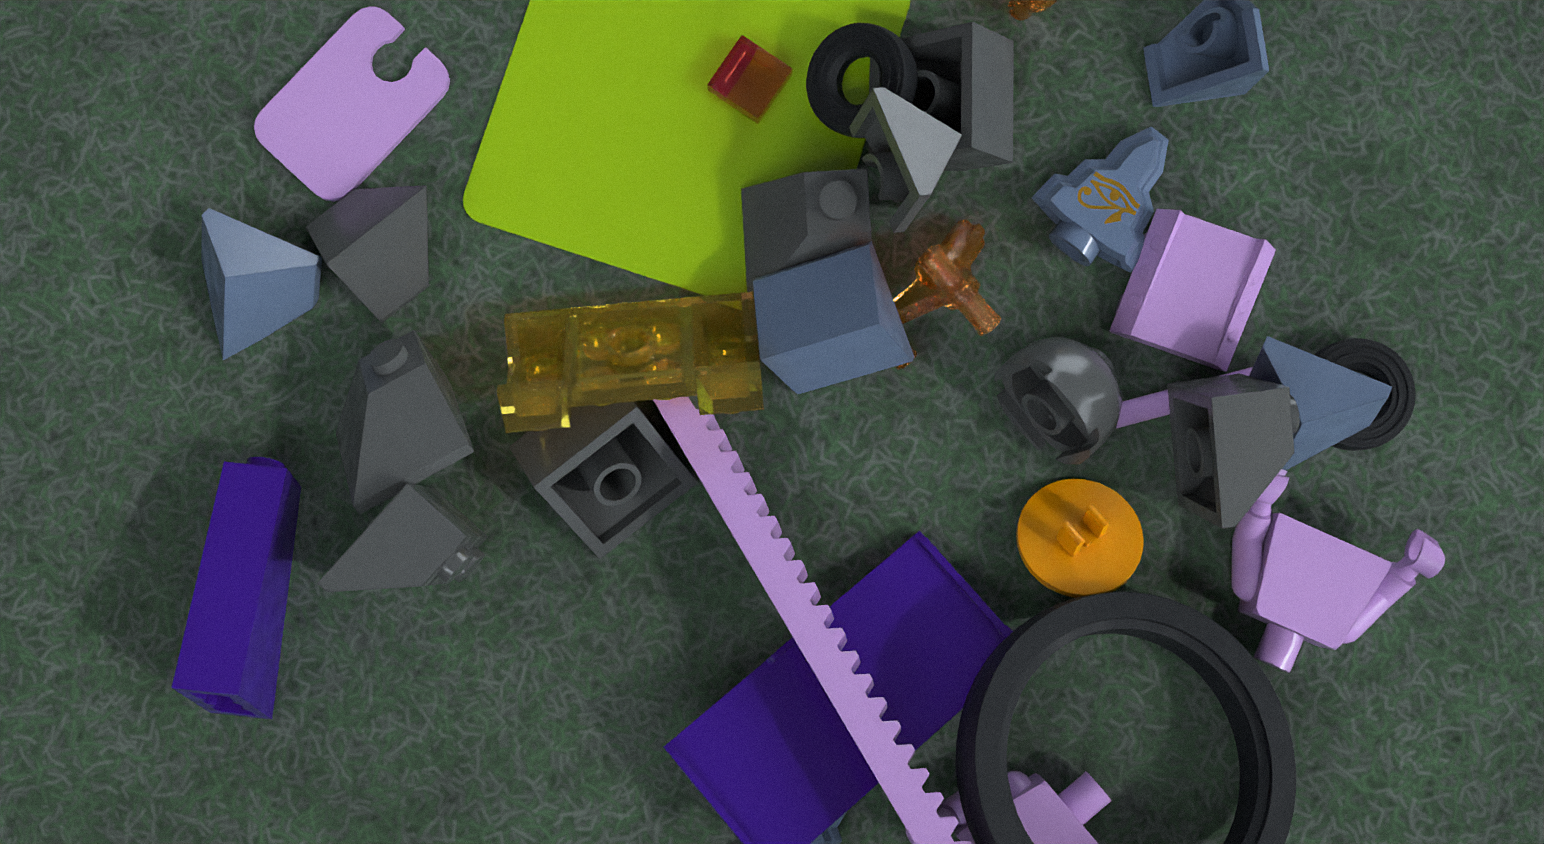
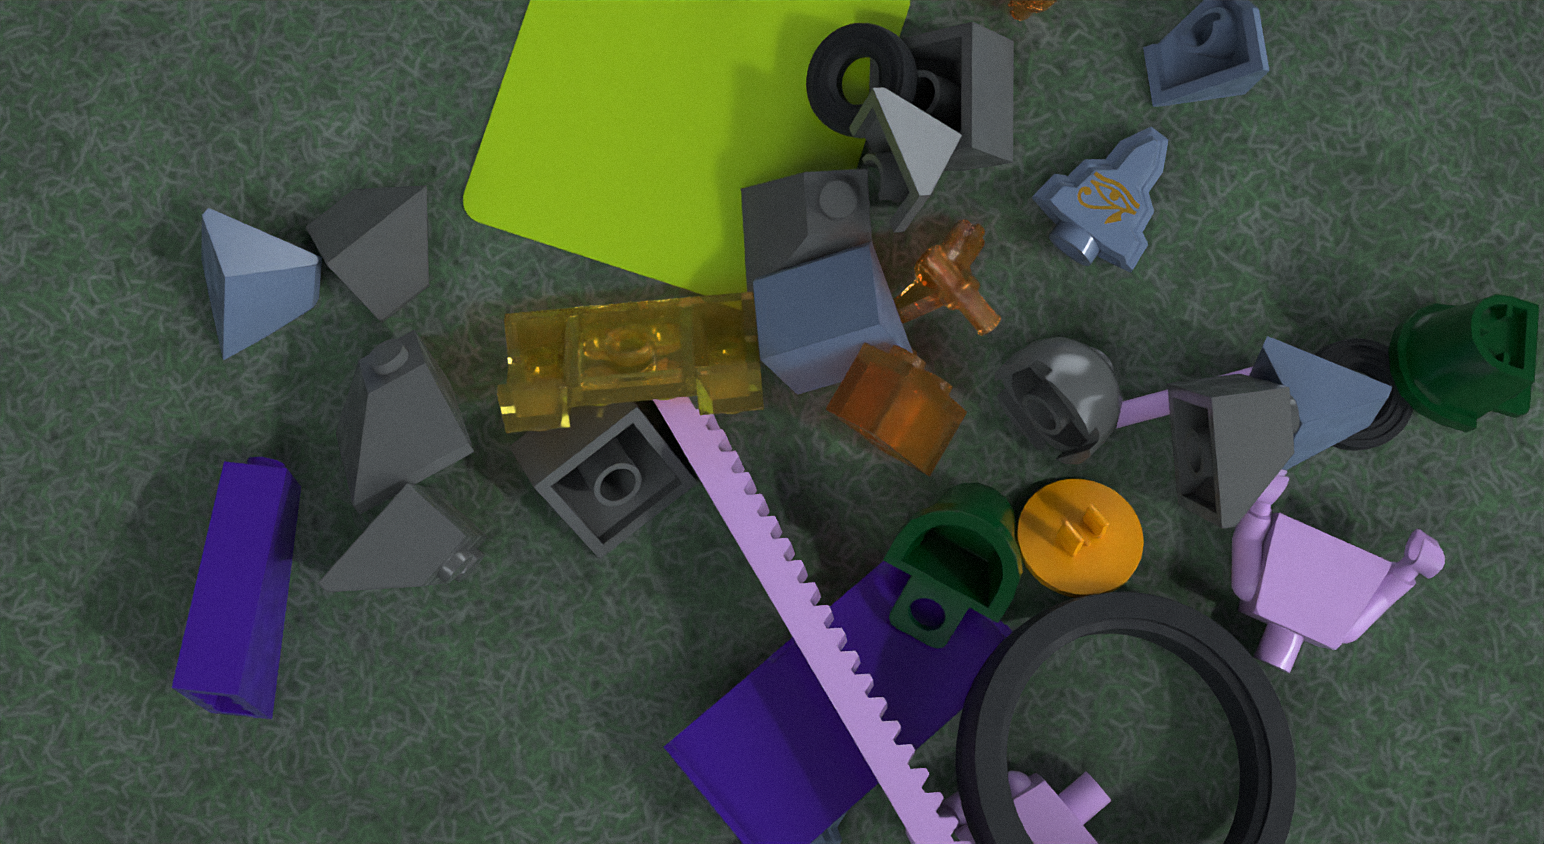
(341, 118): lavender piece -> none
(749, 79): clear red tile -> none
(898, 406): none -> clear orange brick
(960, 557): none -> dark green container
(1192, 288): lavender slope -> none
(1467, 359): none -> dark green container

